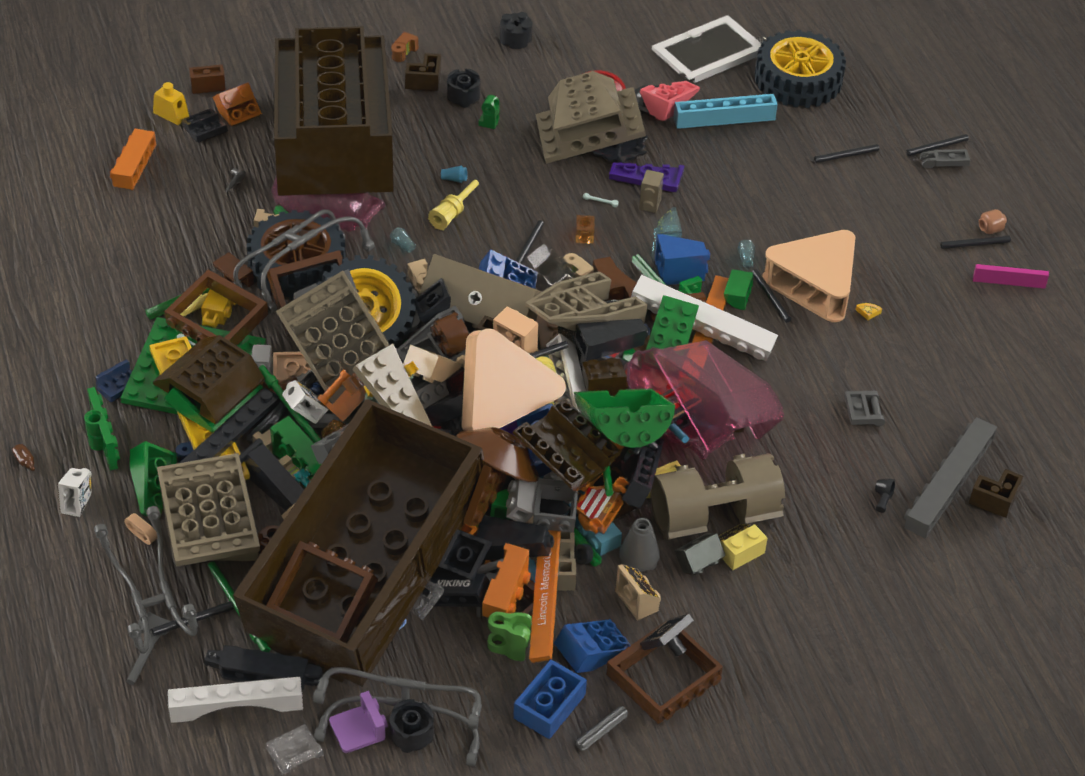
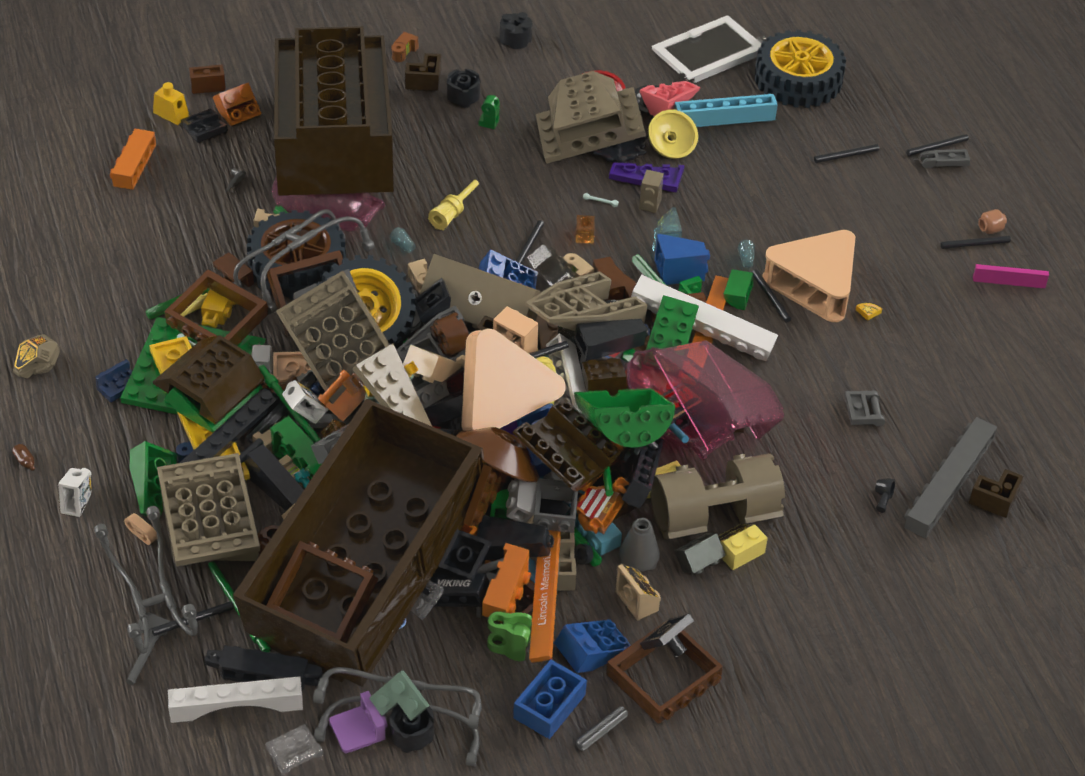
(36, 349): none -> dark tan helmet
(100, 430): green plate -> none
(399, 691): none -> sand green plate
(455, 174): dark azure cone -> none
(678, 127): none -> light yellow dish

